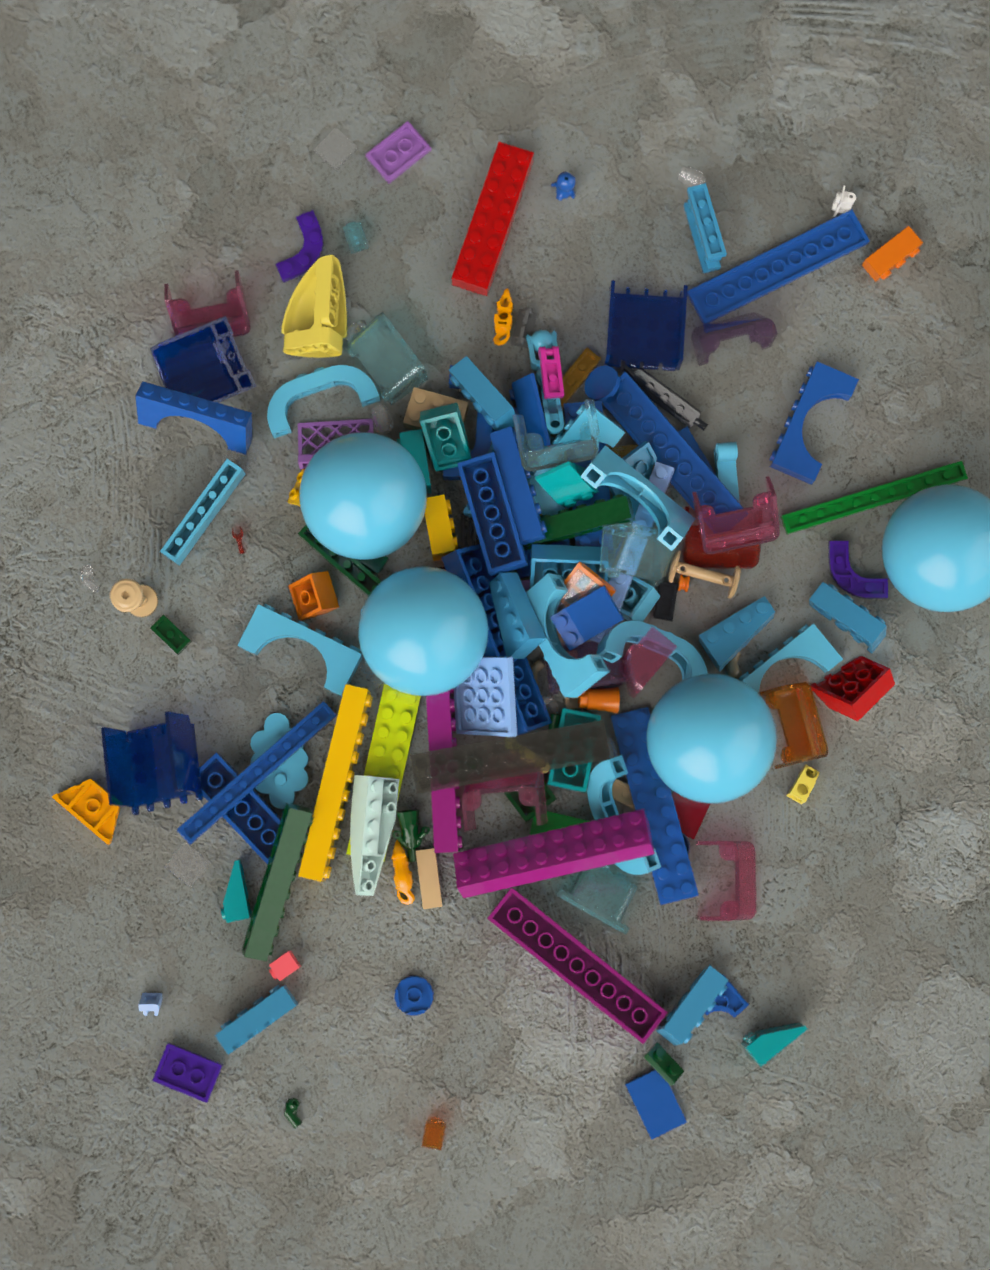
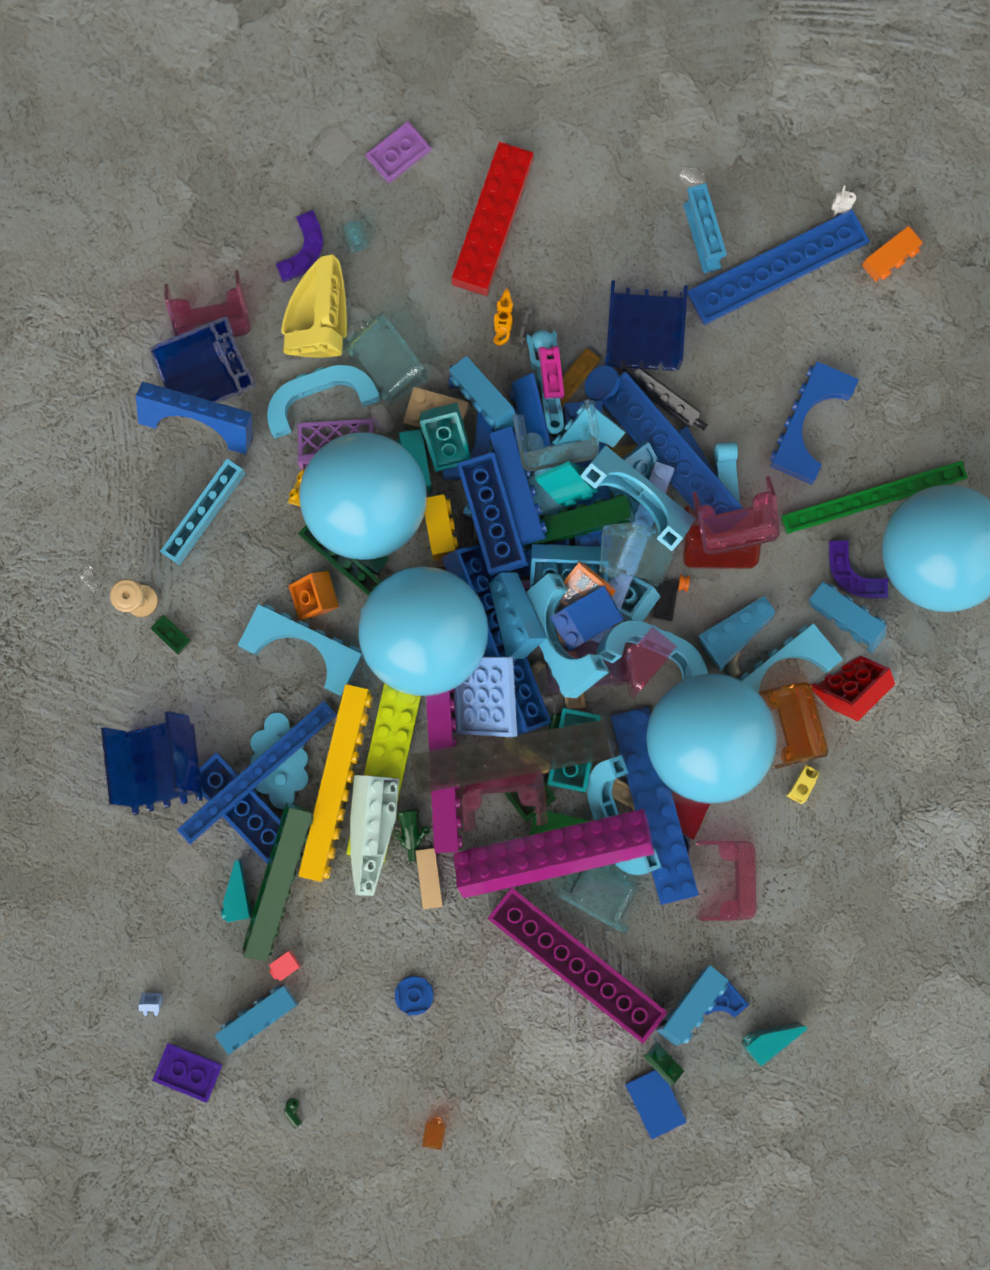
(91, 807): light orange wing -> none
(238, 537): clear red hand -> none
(403, 876): light orange animal -> none
(564, 186): blue animal -> none
(600, 699): orange plant -> none
(704, 574): tan hose -> none
(708, 336): clear purple windscreen -> none

